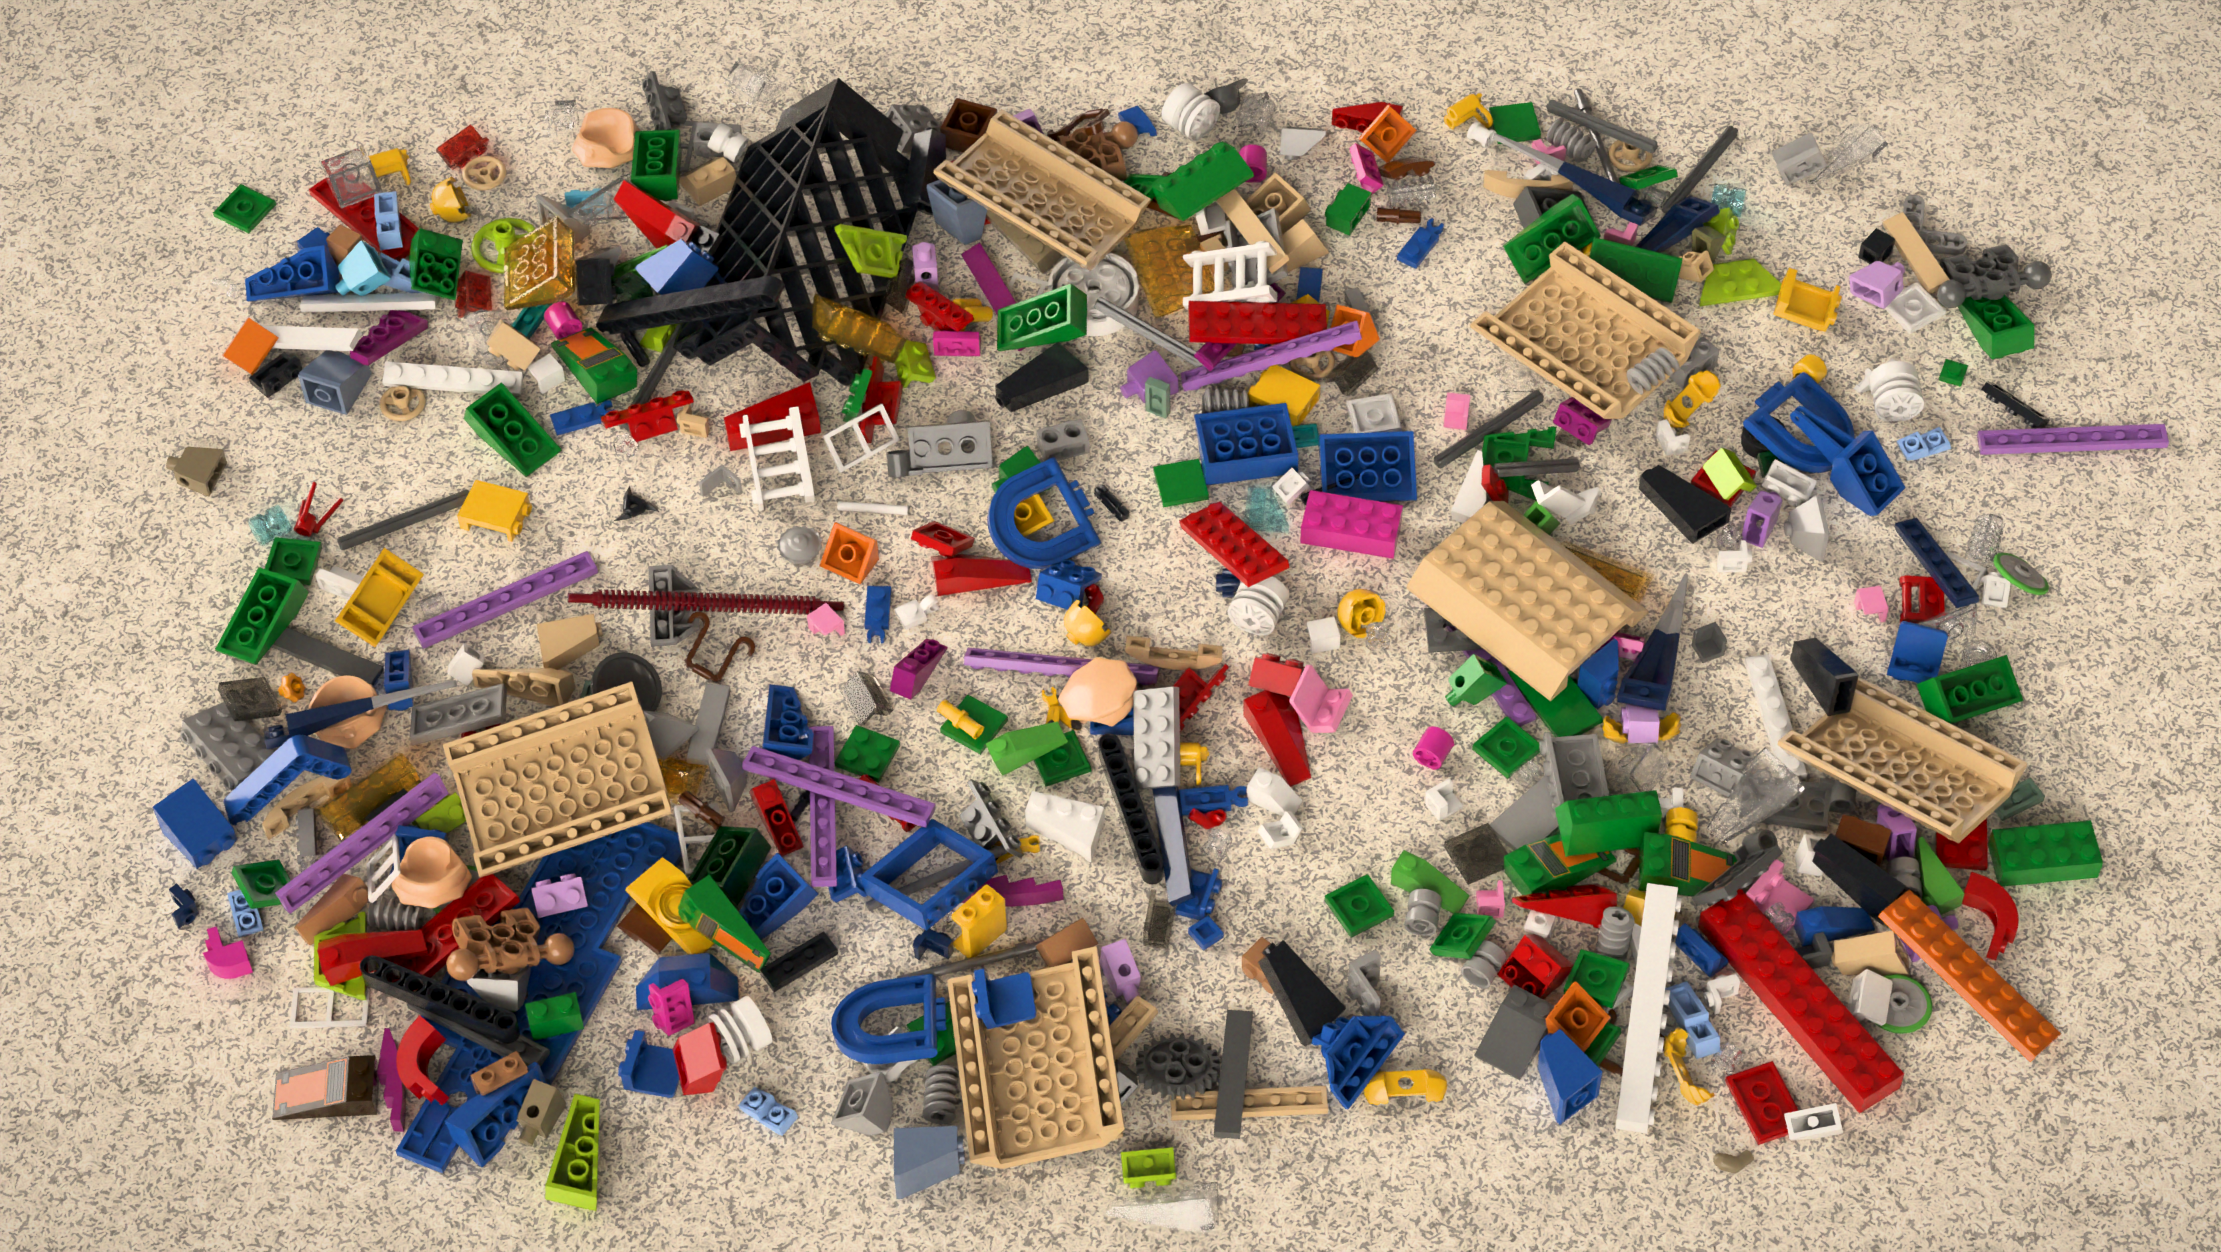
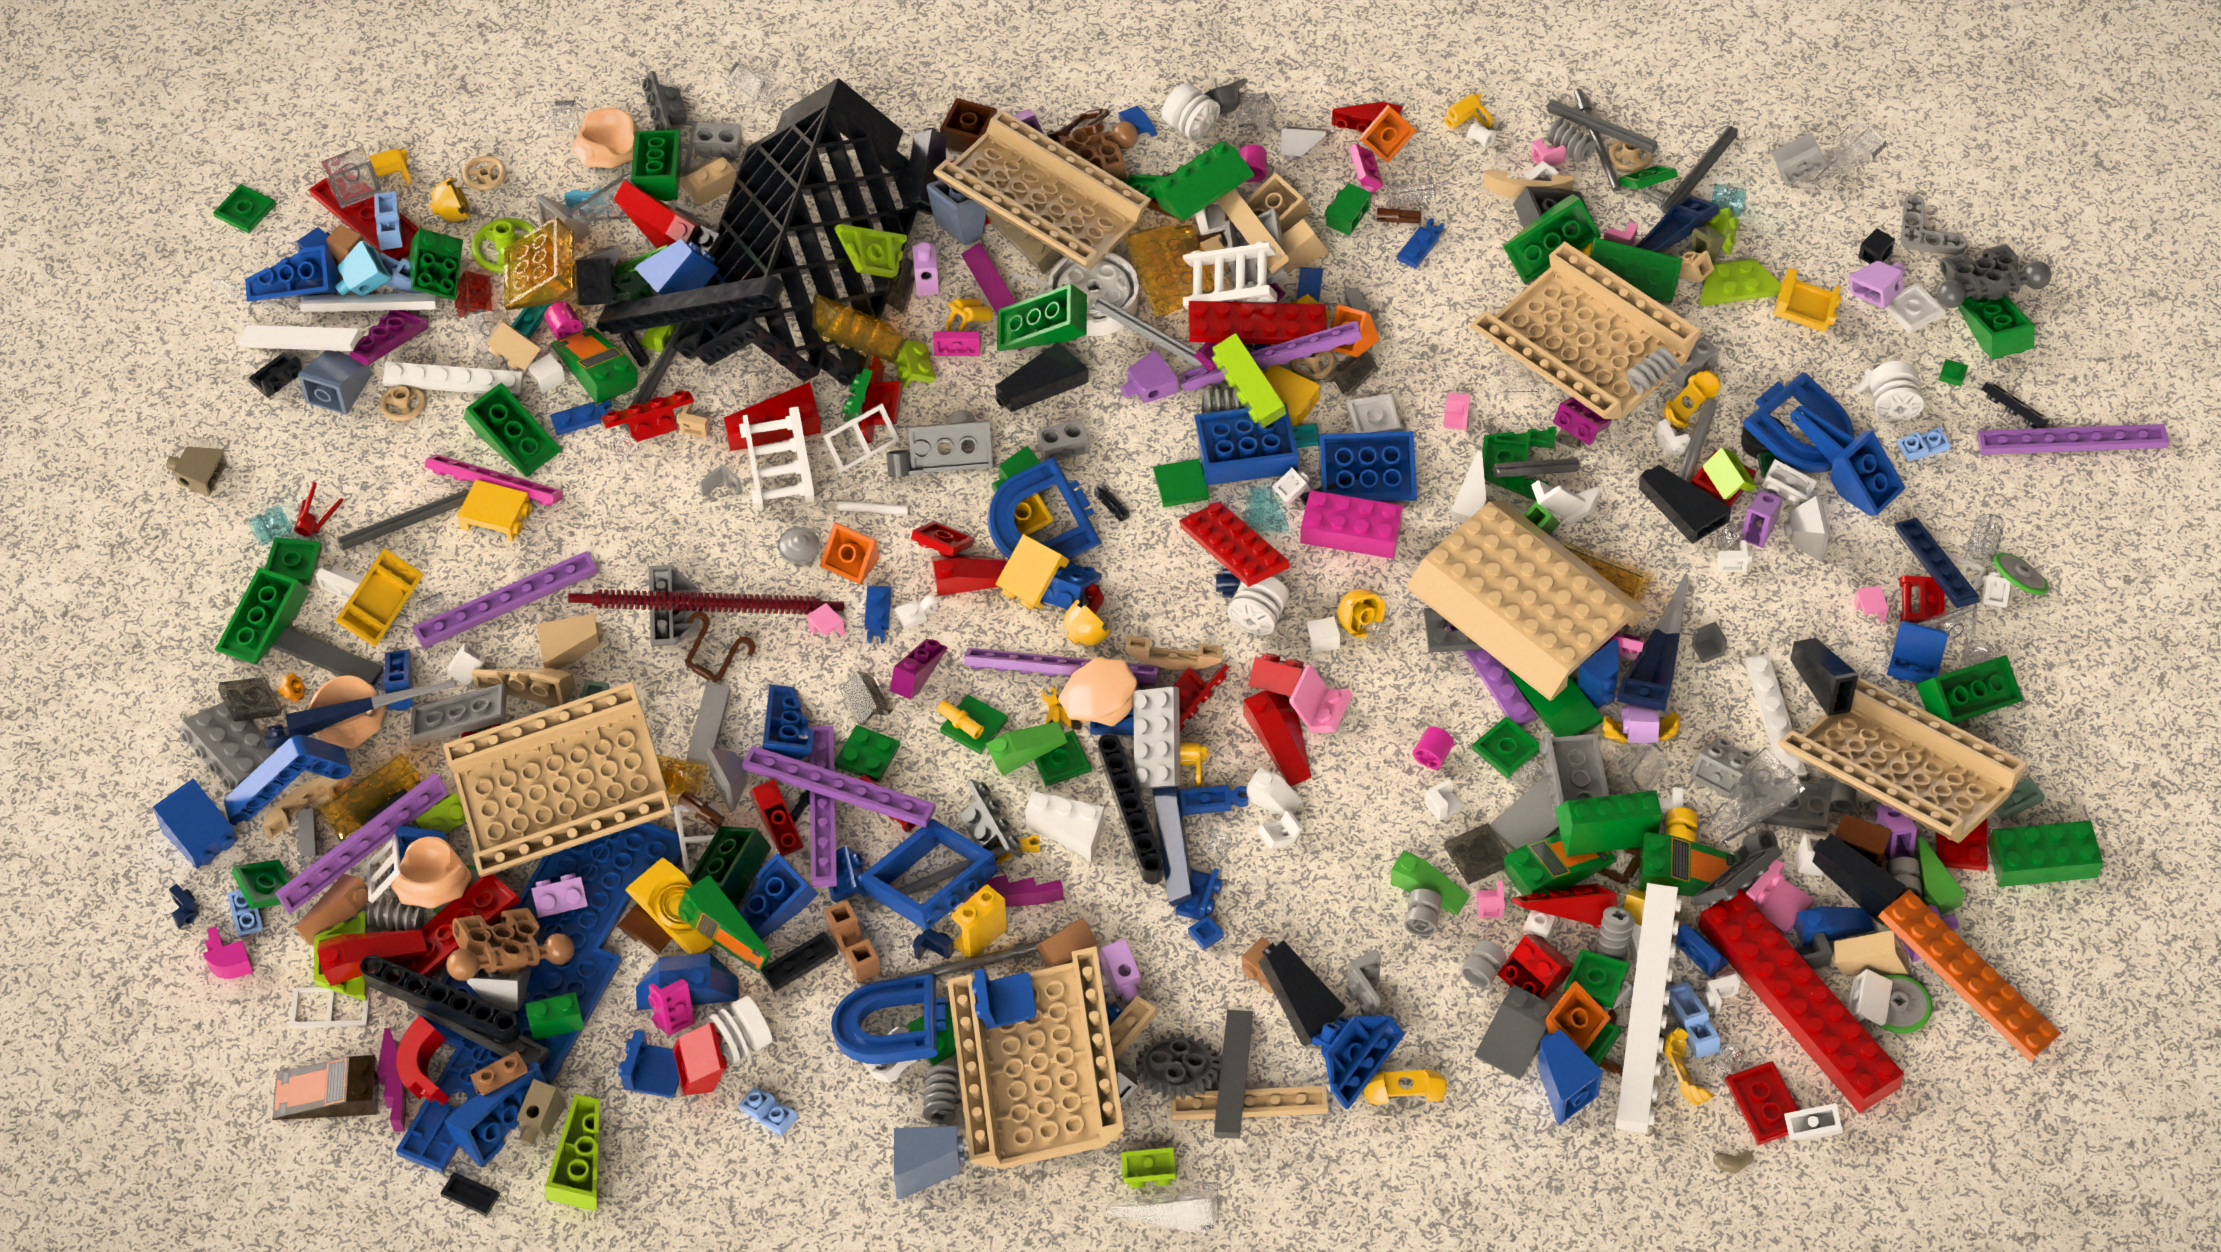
(250, 346): orange slope -> none
(461, 147): clear red bracket -> none
(465, 471): none -> dark pink plate
(470, 1194): none -> black tile
(626, 668): dark grey dish -> none
(630, 499): black piece -> none
(668, 732): light grey slope -> none
(727, 142): white wheel -> none
(856, 951): none -> medium nougat arch
(865, 1105): light grey slope -> none
(911, 120): light grey bracket -> none
(937, 310): red bracket -> none
(1030, 572): none -> yellow panel
(1157, 397): sand green plate -> none
(1158, 923): clear smoke panel -> none
(1208, 820): red arm -> none
(1248, 381): none -> lime wedge
(1359, 905): green plate -> none
(1402, 167): reddish brown slope -> none
(1462, 935): green tile -> none
(1474, 681): green torso -> none
(1488, 428): dark grey axle -> none
(1494, 485): red plate -> none
(1516, 122): green tile -> none
(1616, 197): dark blue plate -> none
(1697, 439): none -> light grey axle
(1779, 917): clear wheel -> none
(1811, 365): yellow head -> none
(1915, 252): tan slope -> none
(1998, 905): red arch -> none

